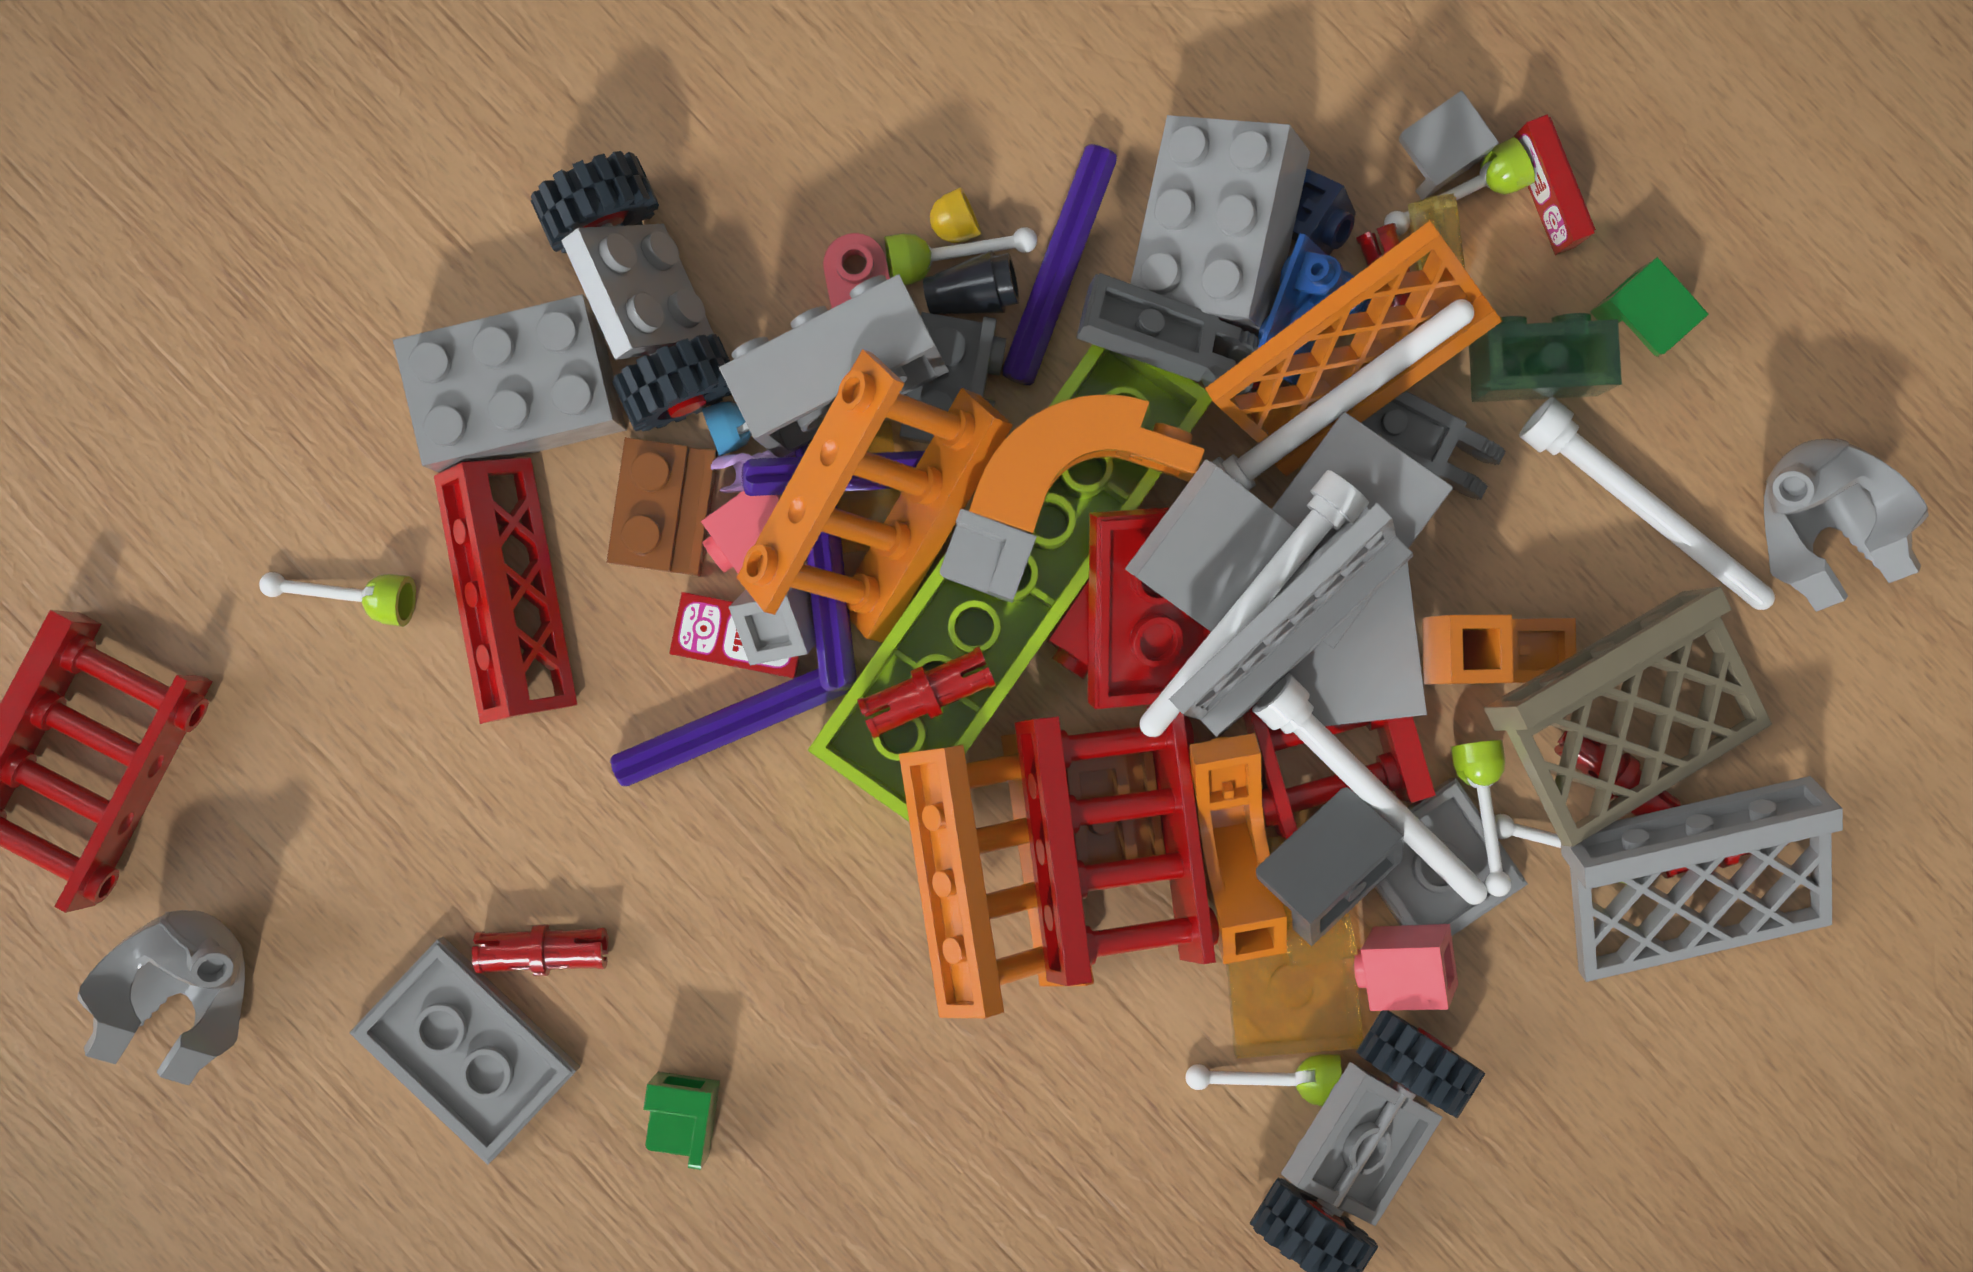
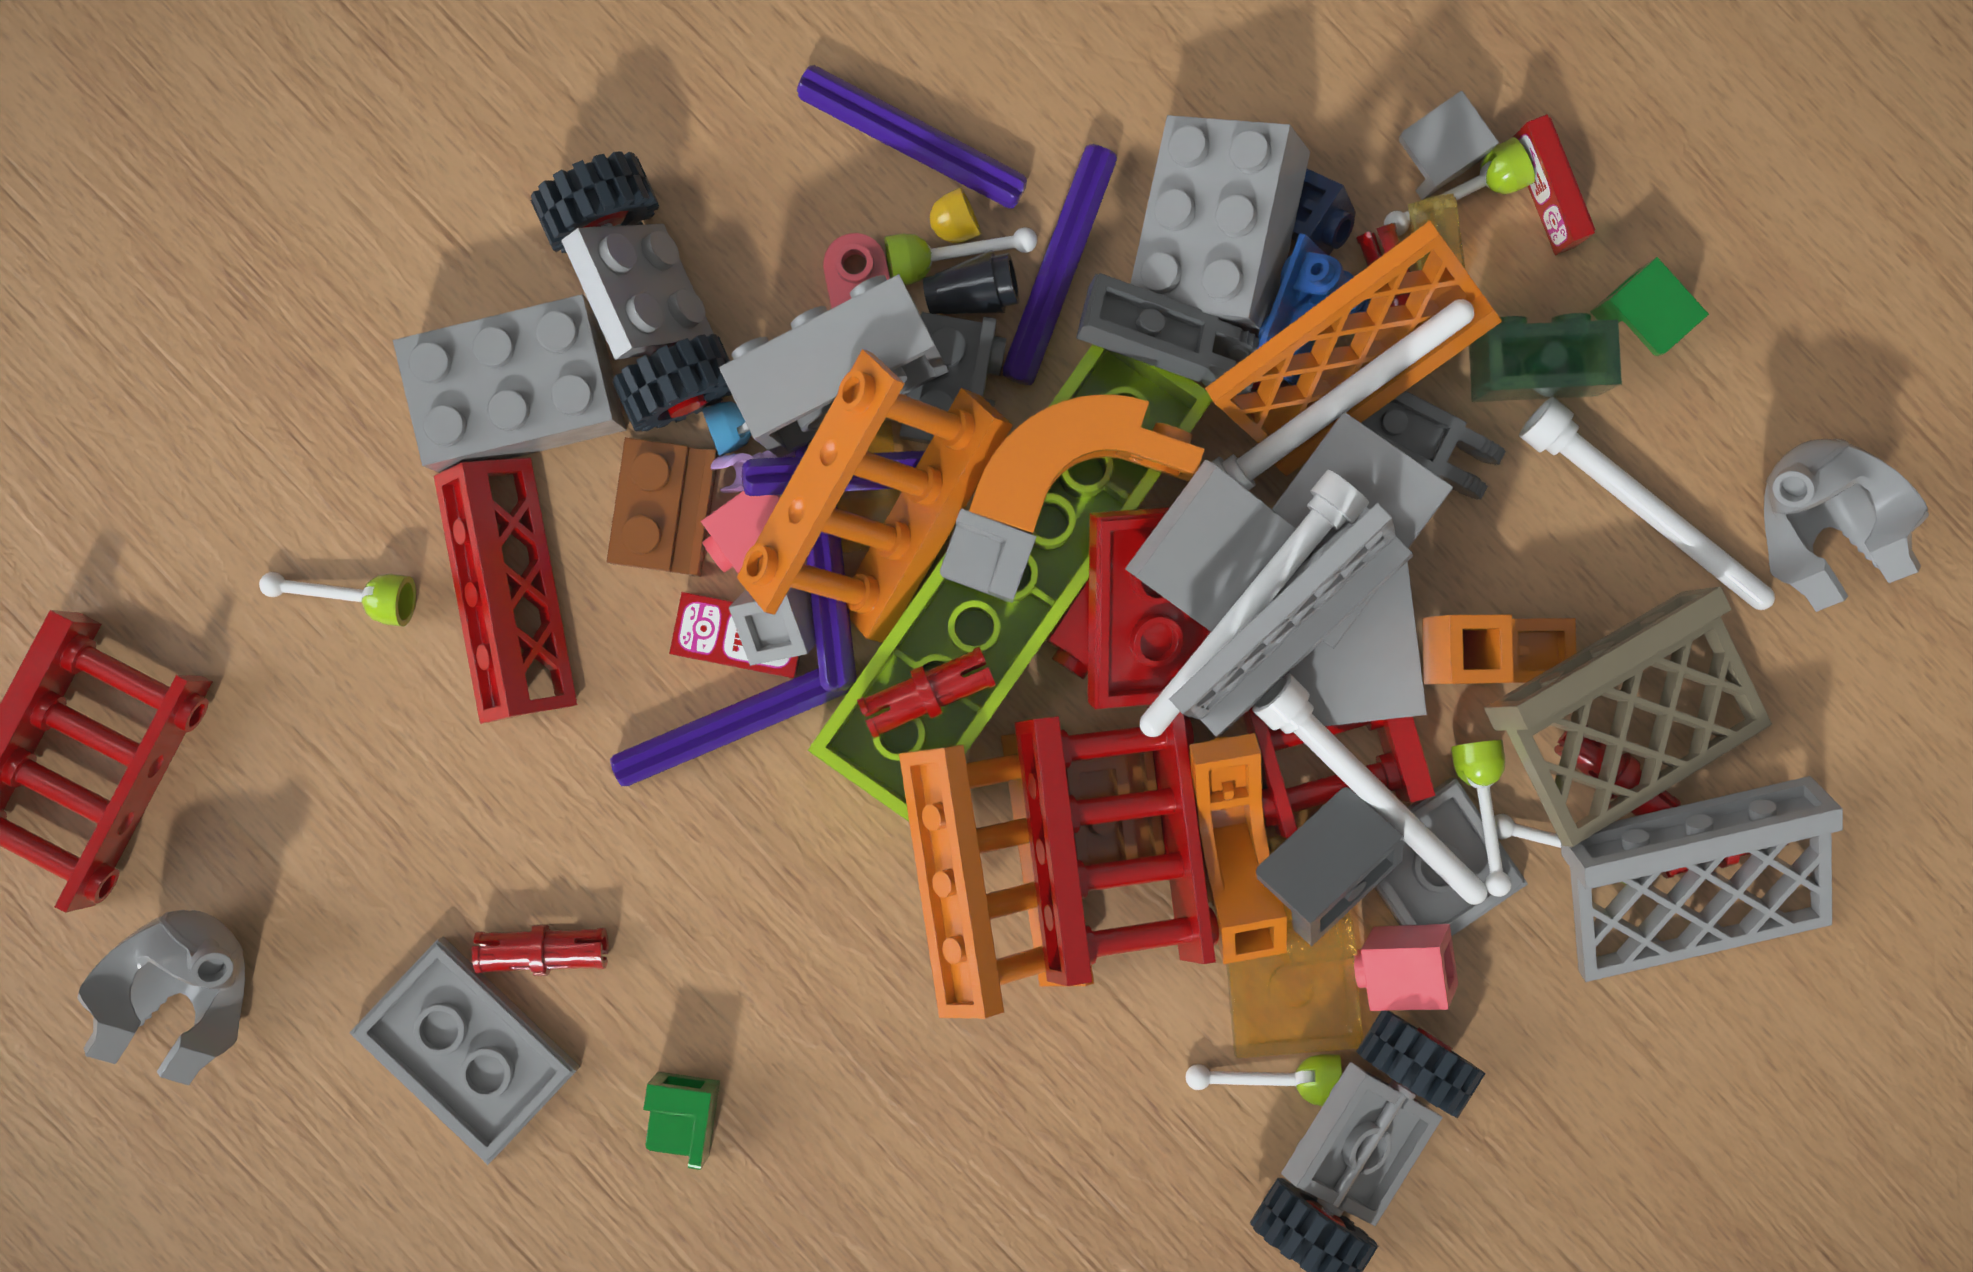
(911, 136): none -> dark purple axle

